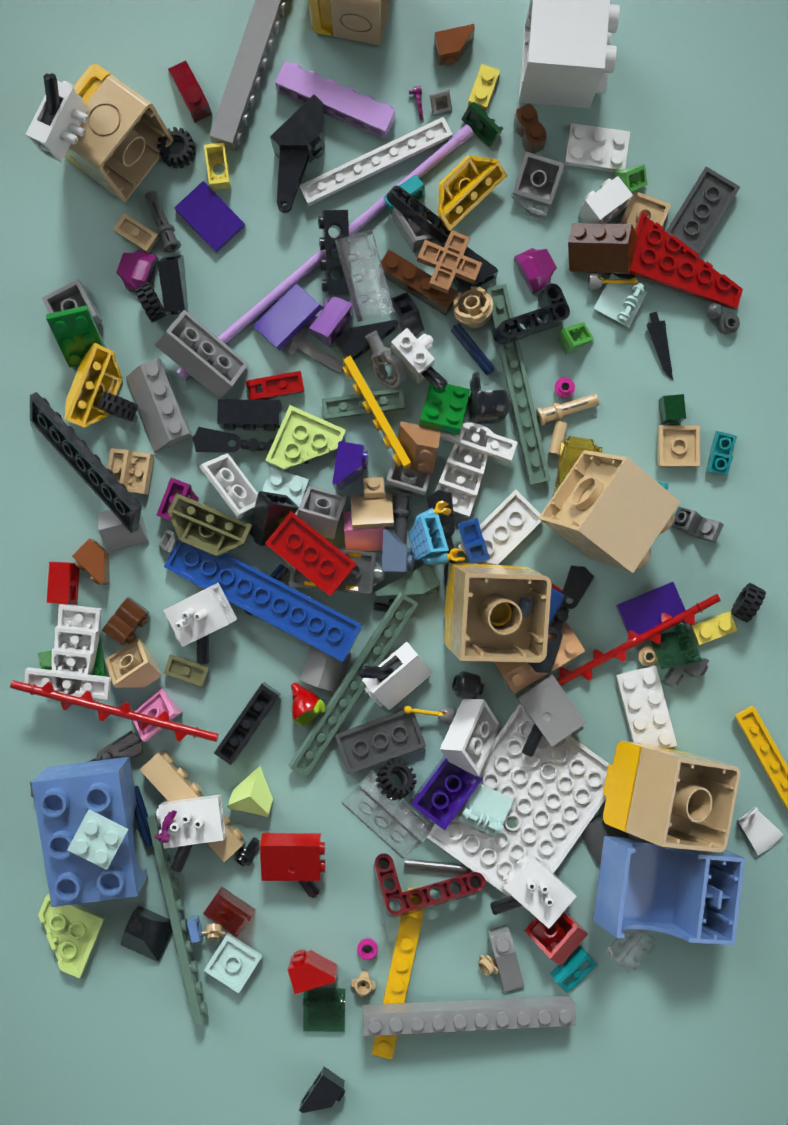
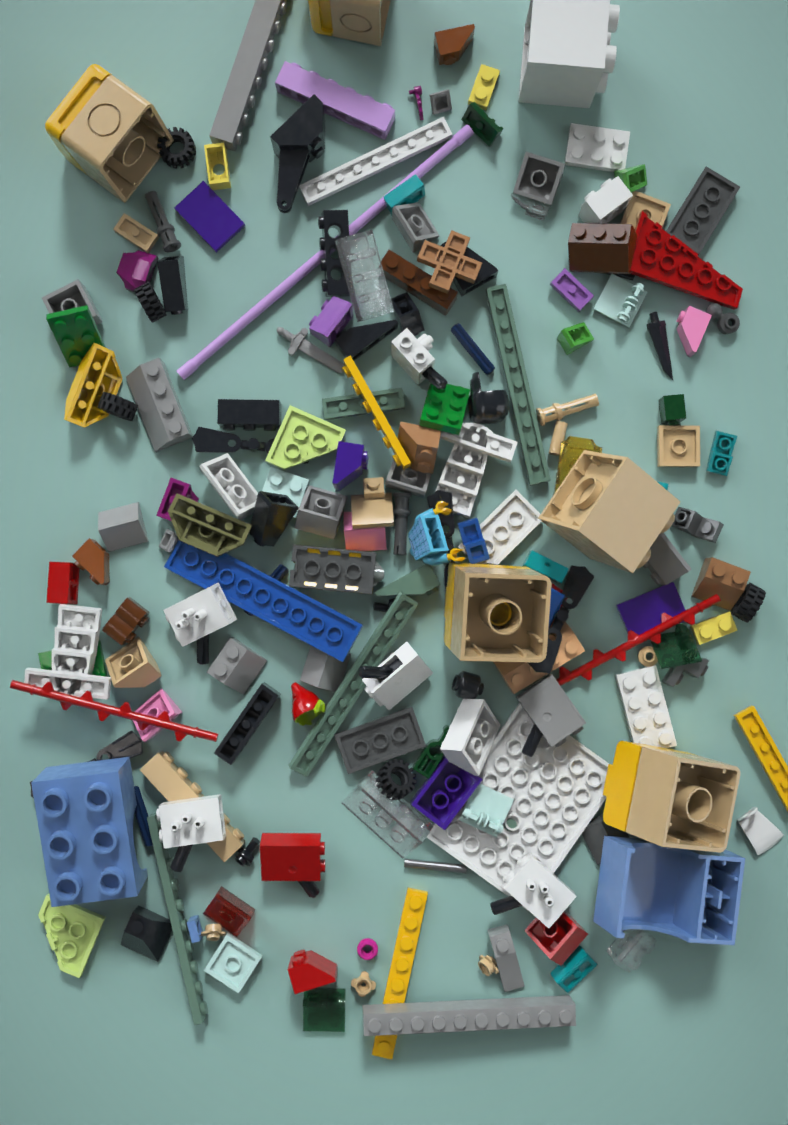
(58, 119): white piece -> none
(85, 462): black plate -> none
(97, 839): light aqua plate -> none
(131, 469): tan slope -> none
(164, 836): magenta piece -> none
(186, 670): olive plate -> none
(190, 91): dark red slope -> none
(201, 354): light grey slope -> none
(237, 665): none -> light grey slope
(252, 795): yellowish green slope -> none
(276, 386): red plate -> none
(287, 317): tile -> none
(310, 553): red plate -> none
(323, 1092): black slope -> none
(384, 356): light grey pin -> none
(395, 554): sand blue slope -> none
(404, 201): black beam -> none
(422, 893): dark red beam -> none
(434, 758): none -> dark green piece
(445, 714): hinge -> none
(467, 187): yellow wedge -> none
(473, 307): tan cone -> none
(525, 605): medium blue piece -> none
(529, 128): reddish brown brick -> none
(530, 321): black beam -> none
(536, 268): magenta slope -> none
(555, 571): none -> teal piece
(564, 393): dark pink plate -> none
(571, 290): none -> medium lavender plate
(595, 281): hinge -> none
(665, 561): none -> light grey slope
(692, 328): none -> bright pink slope
(720, 579): none -> medium nougat slope

